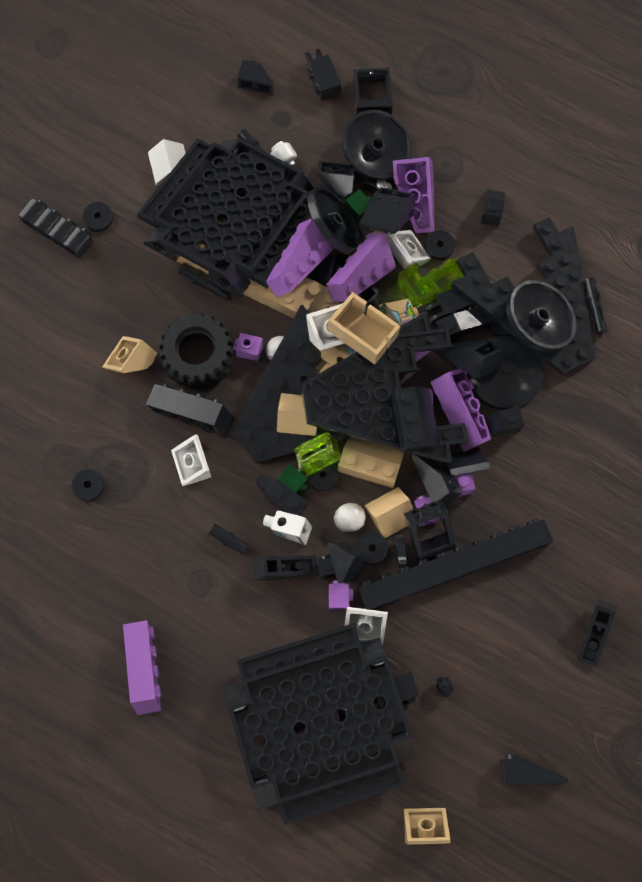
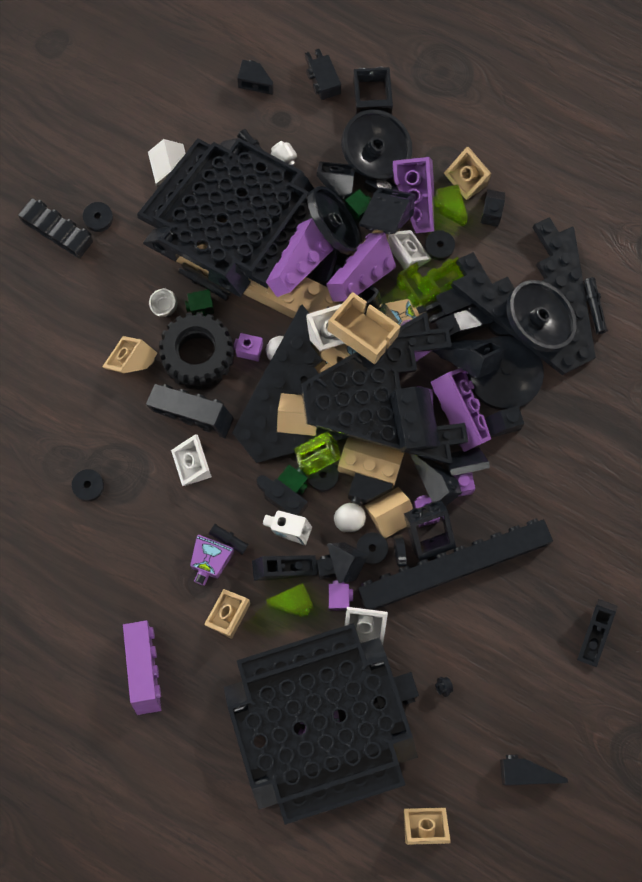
(163, 302): none -> white hair
(199, 302): none -> dark green brick
(209, 558): none -> medium lavender torso
(227, 613): none -> tan slope
(292, 601): none -> clear neon green slope
(366, 489): none -> black slope
(451, 204): none -> clear neon green slope
(468, 173): none -> tan slope

